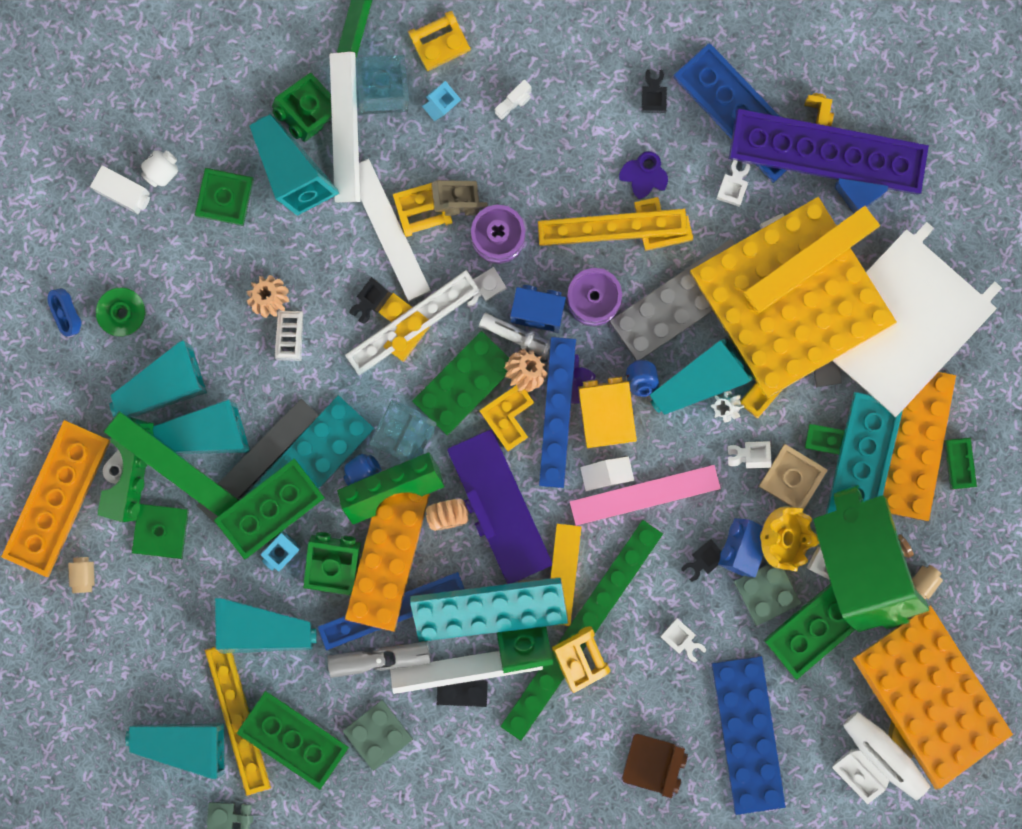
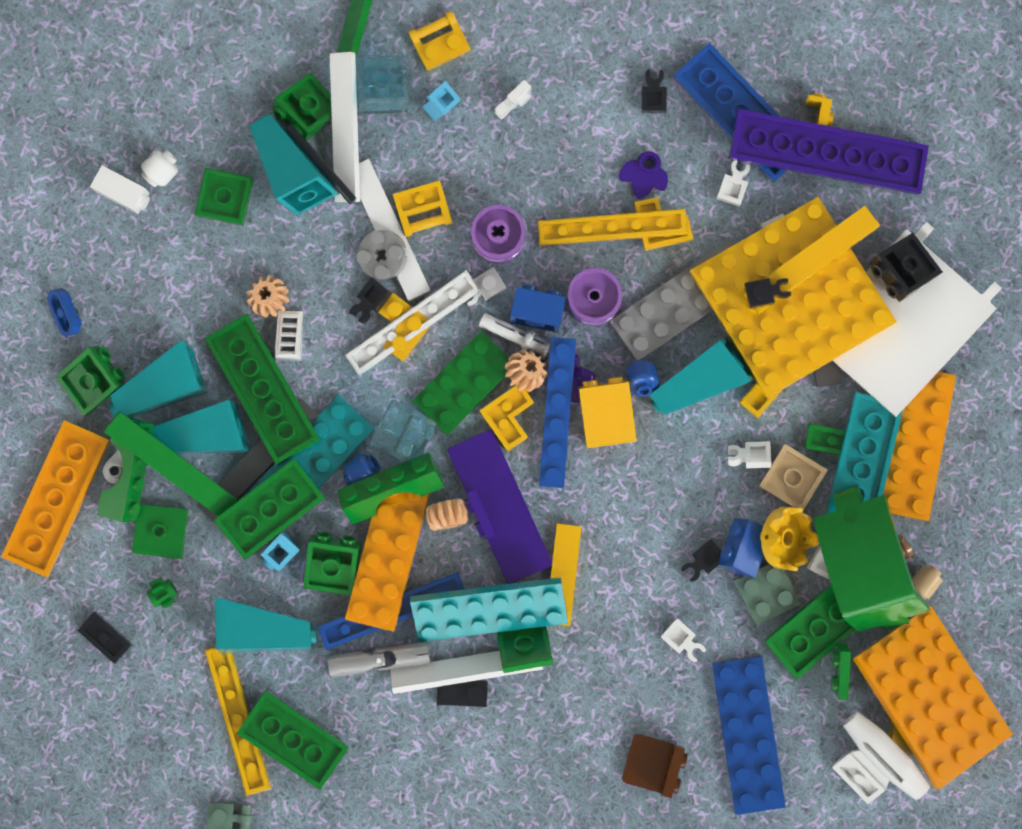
(81, 575): tan brick -> none
(91, 379): none -> green plate
(105, 637): none -> black plate
(112, 303): green dish -> none
(162, 593): none -> green gear
(183, 746): teal slope -> none
(262, 389): none -> green plate
(320, 164): none -> black bar
(378, 735): sand green plate -> none
(395, 254): none -> light grey plate
(457, 197): dark tan bracket -> none
(573, 662): yellow plate -> none
(591, 614): green plate -> none
(607, 473): white slope -> none
(644, 495): bright pink tile -> none
(731, 401): white gear -> none
(762, 293): none -> black plate
(841, 662): none -> green plate
(859, 194): blue slope -> none
(905, 267): none -> black plate
(960, 463): green plate -> none

